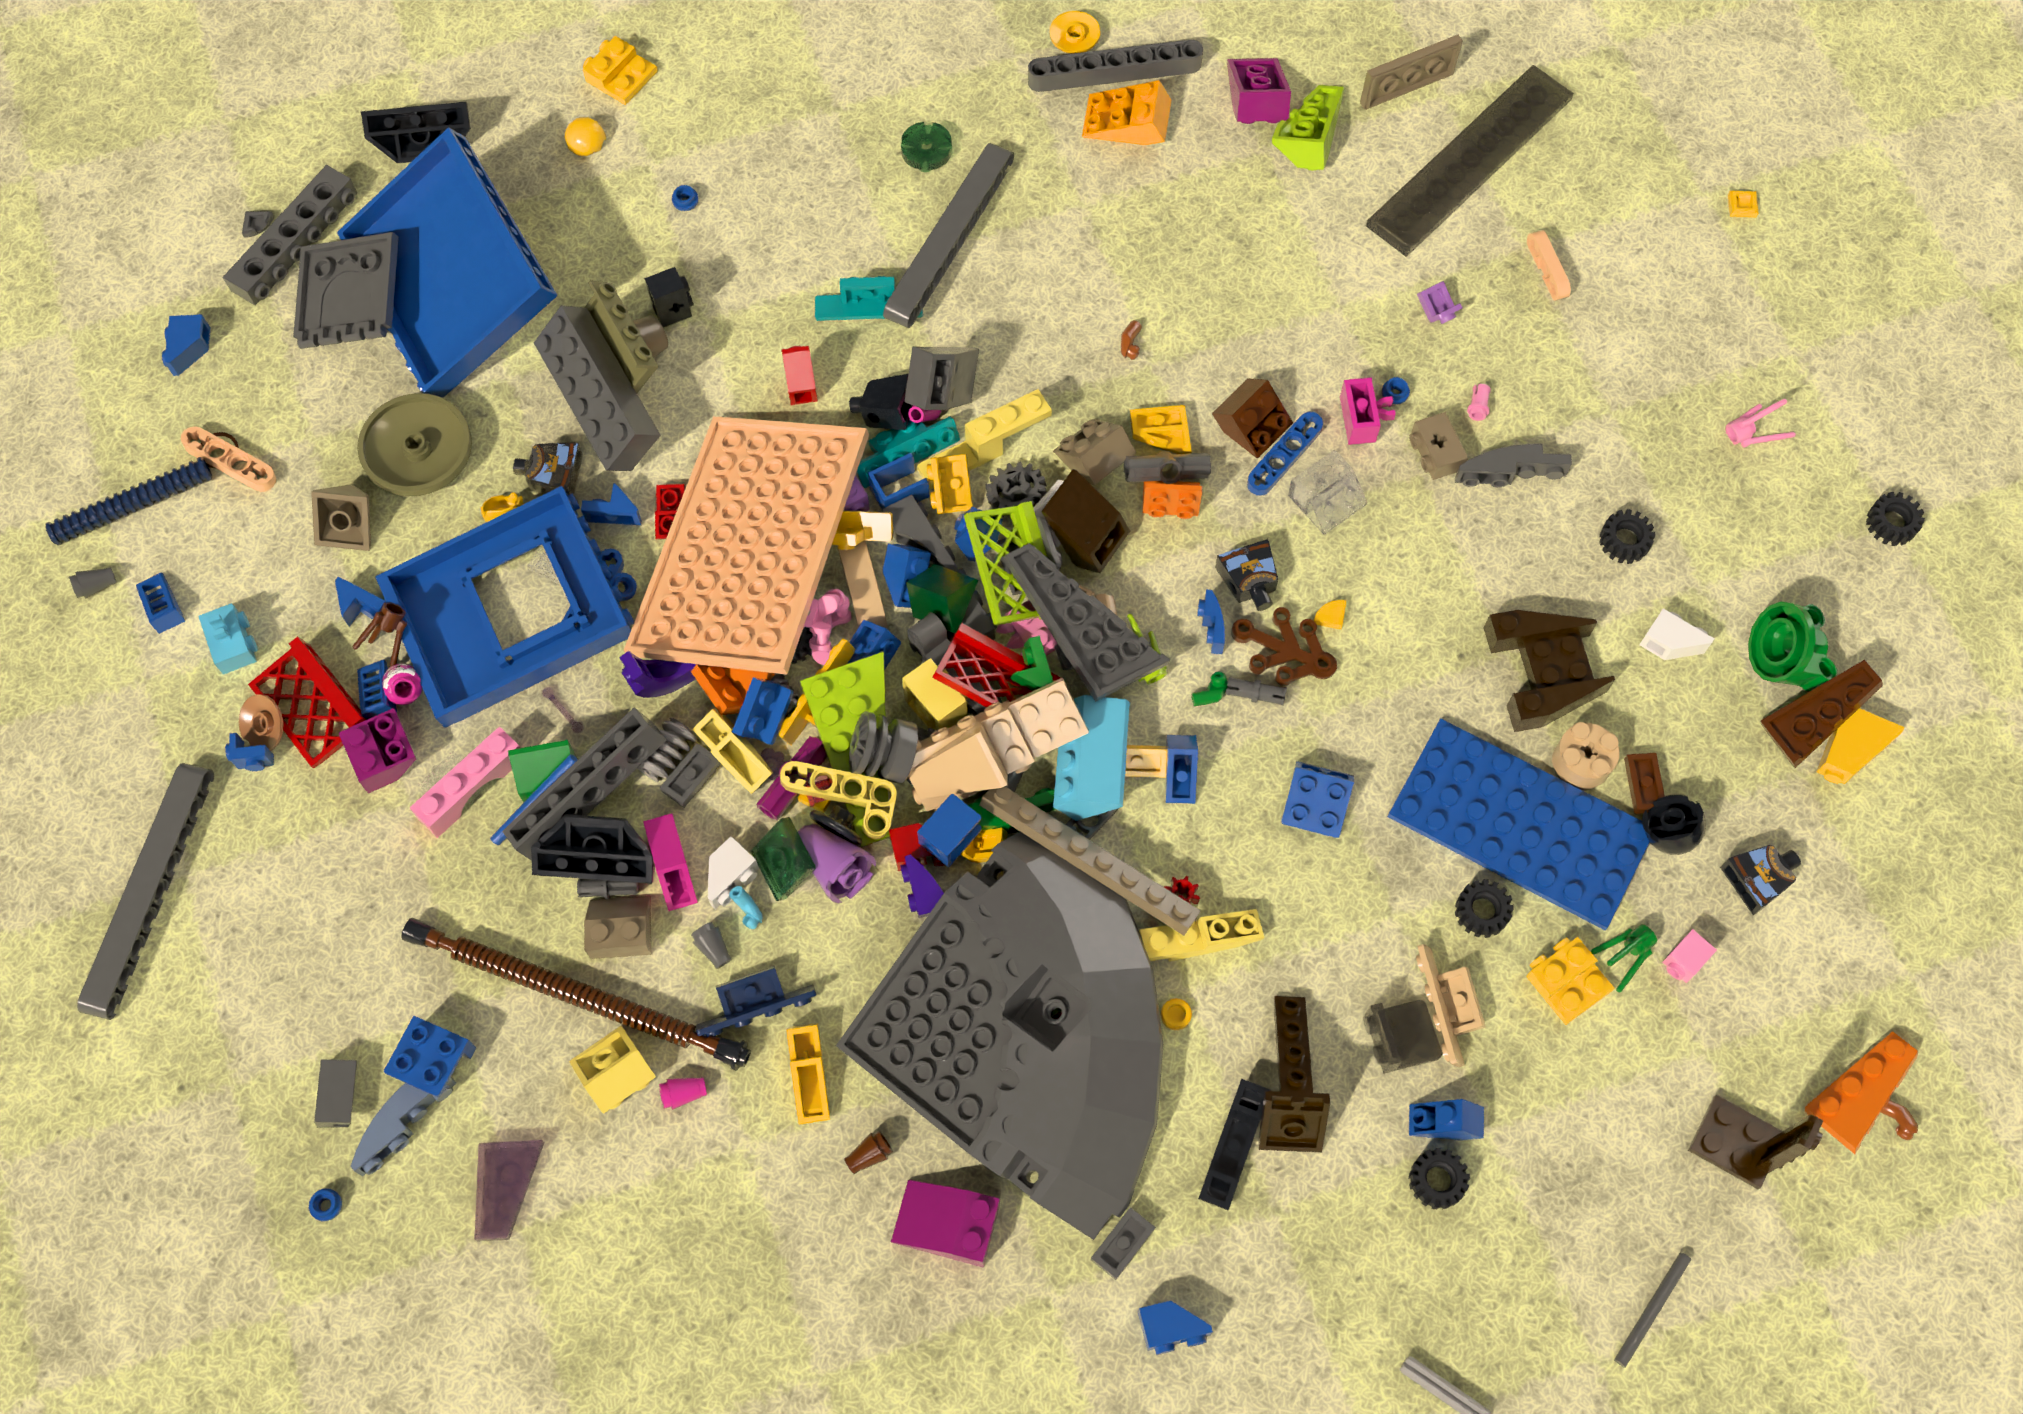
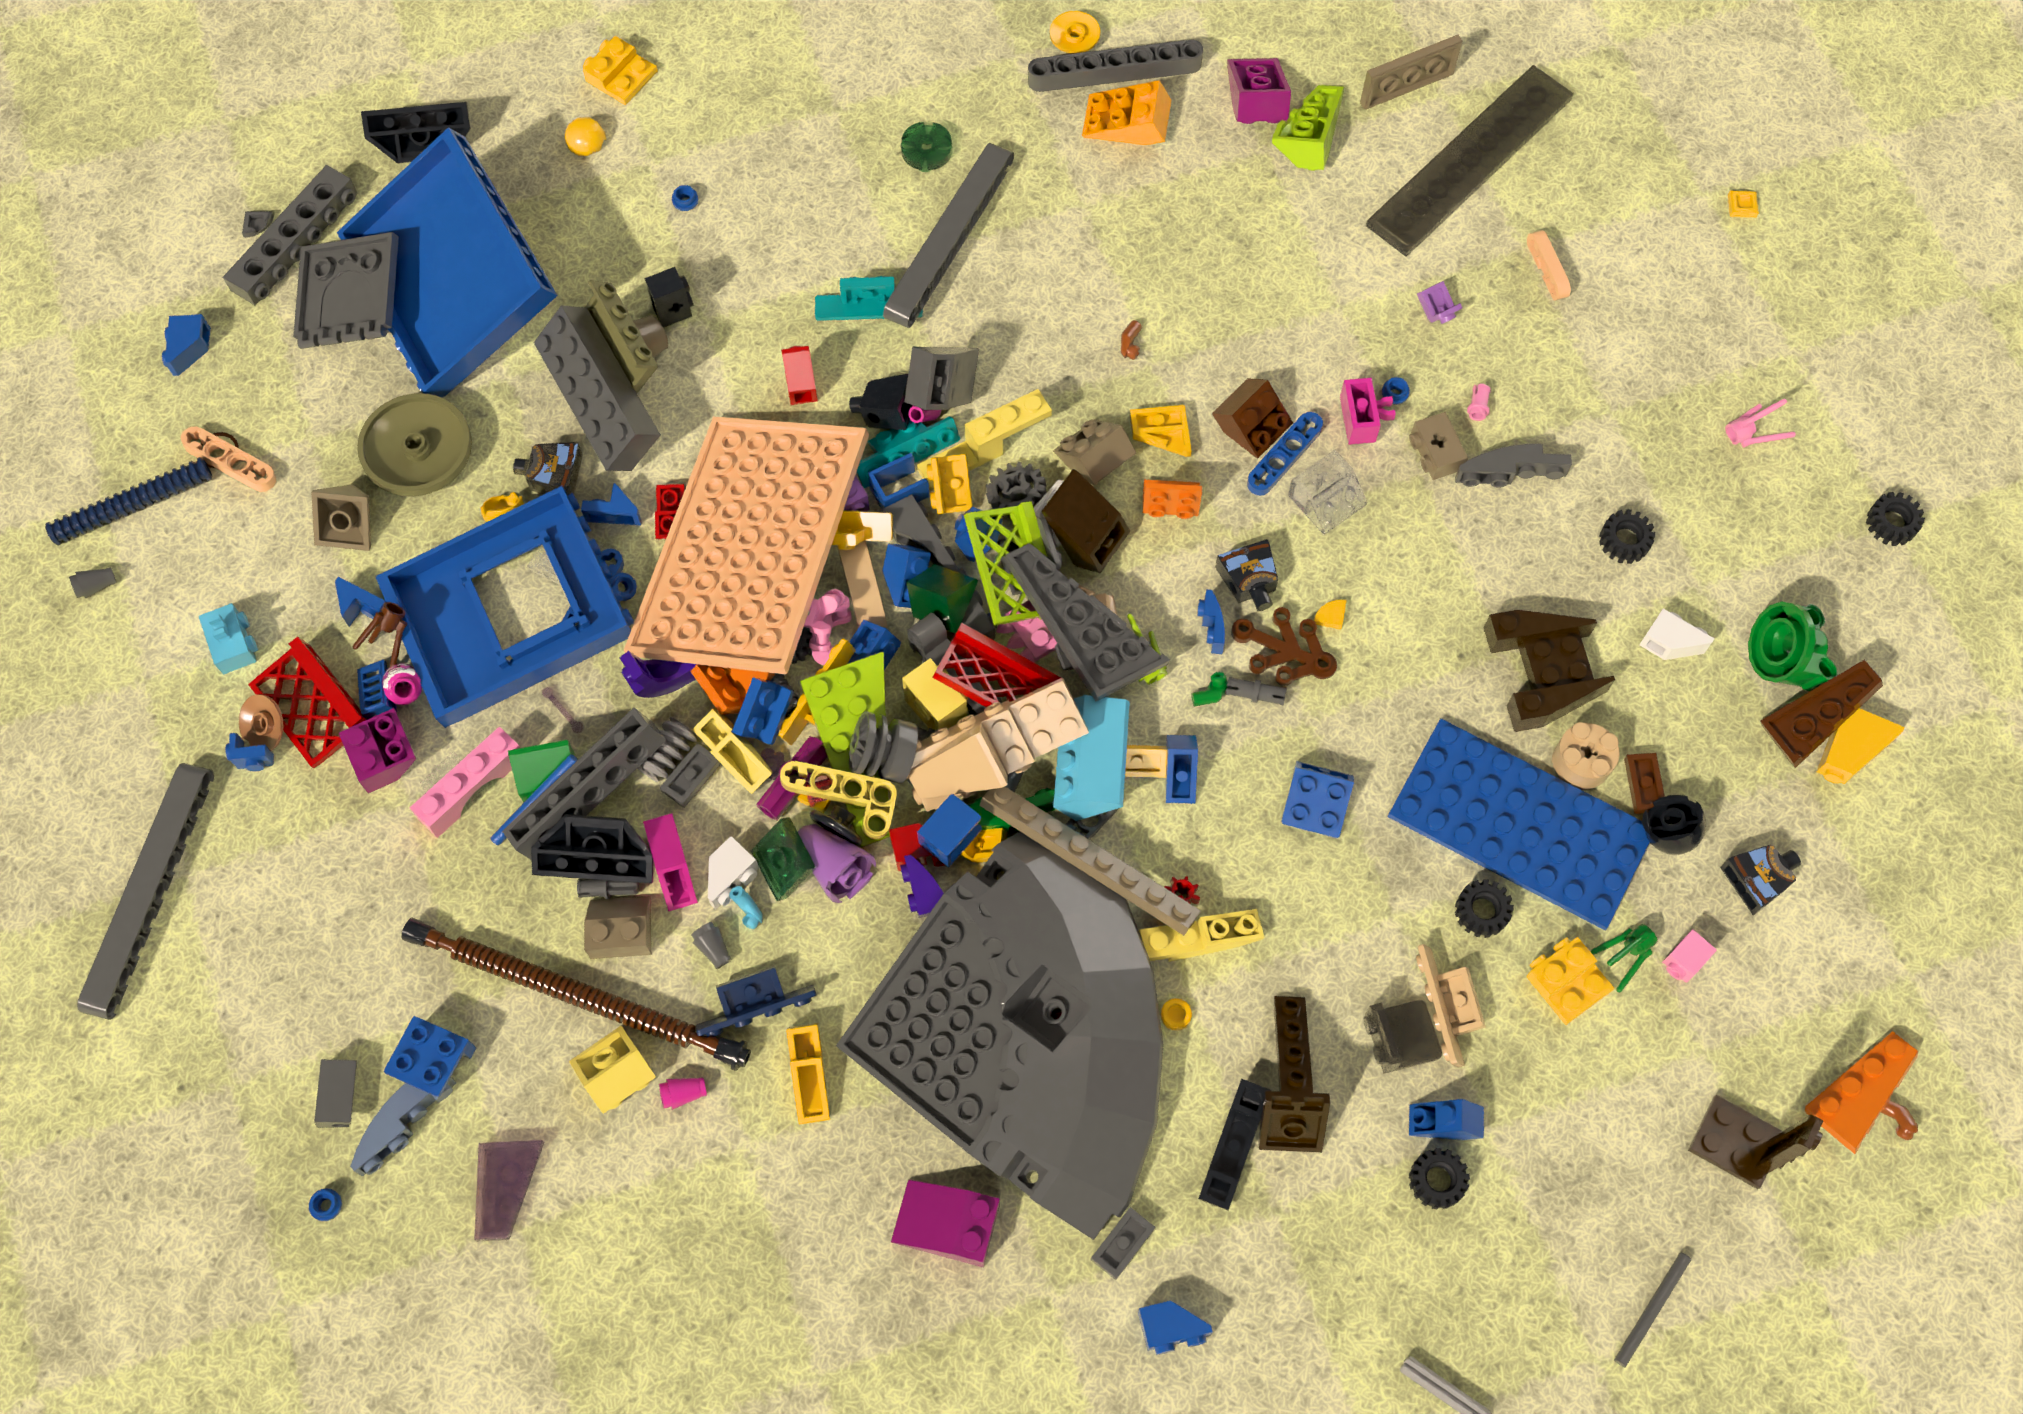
(166, 617): blue slope -> none
(868, 1153): reddish brown cone -> none
(1039, 673): green slope -> none
(1151, 466): dark grey piece -> none

